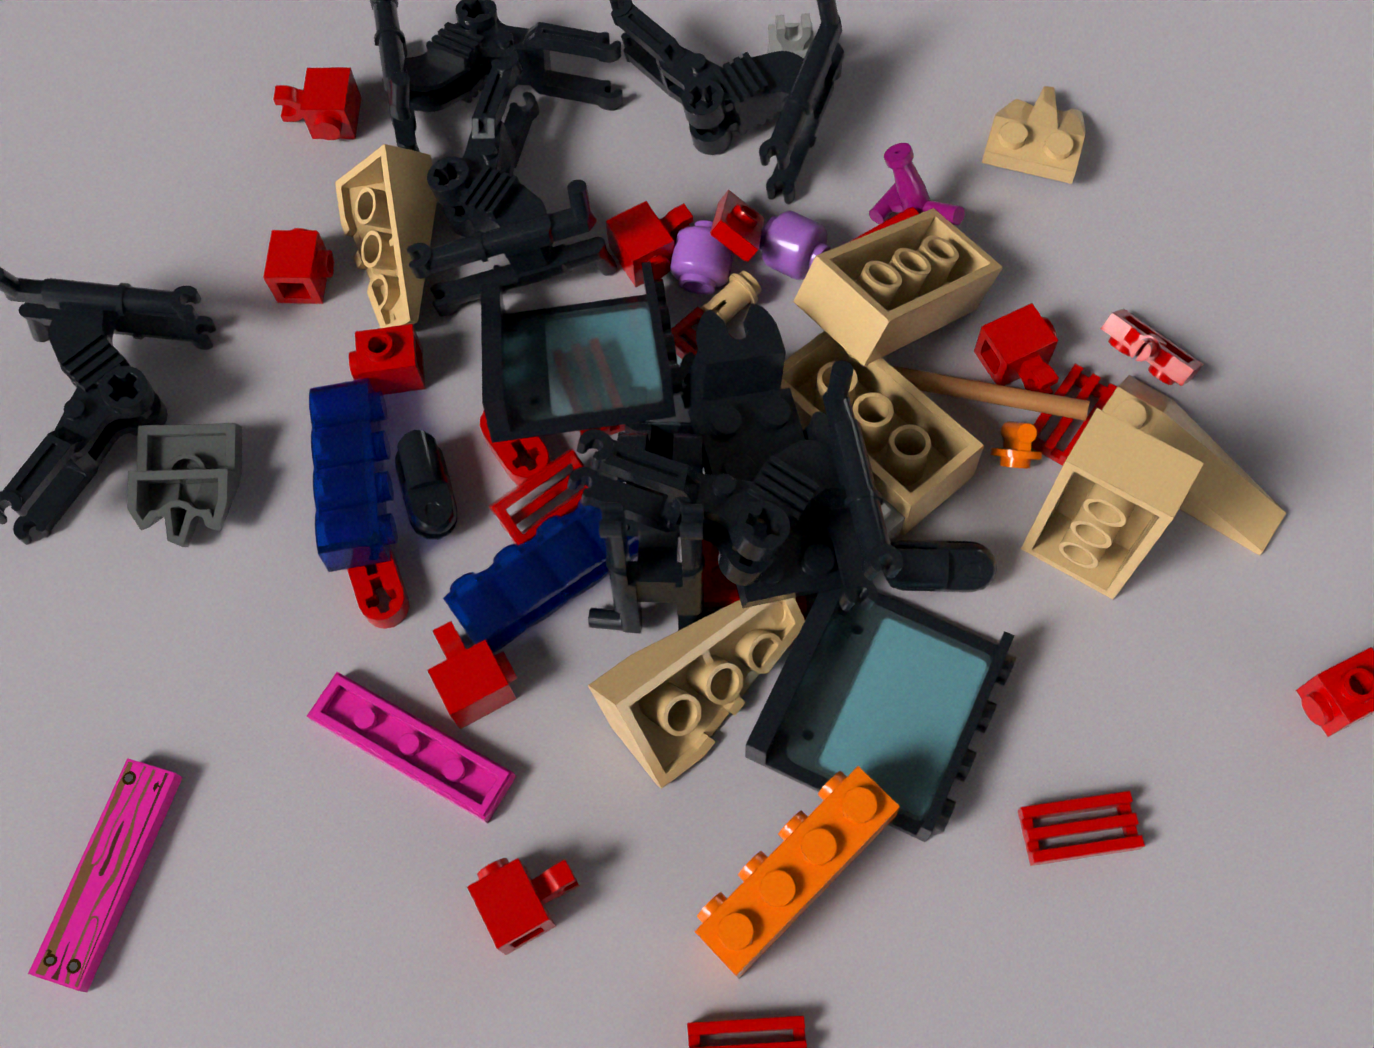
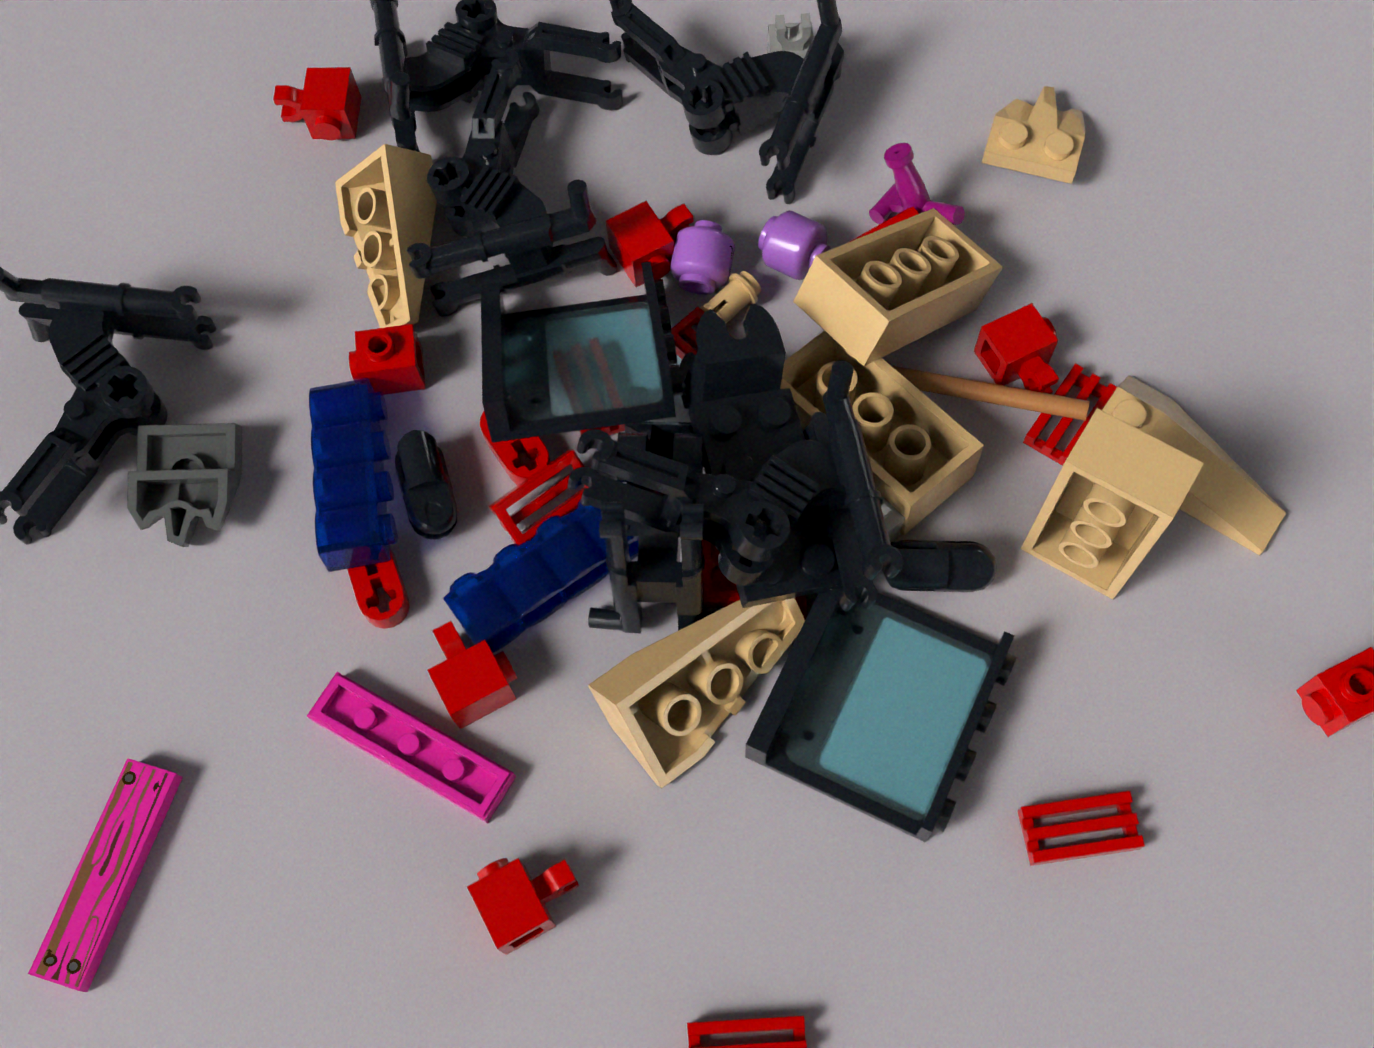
(298, 266): red brick -> none
(737, 226): red plate -> none
(797, 871): orange brick -> none
(1017, 445): orange plate -> none
(1138, 339): plate -> none

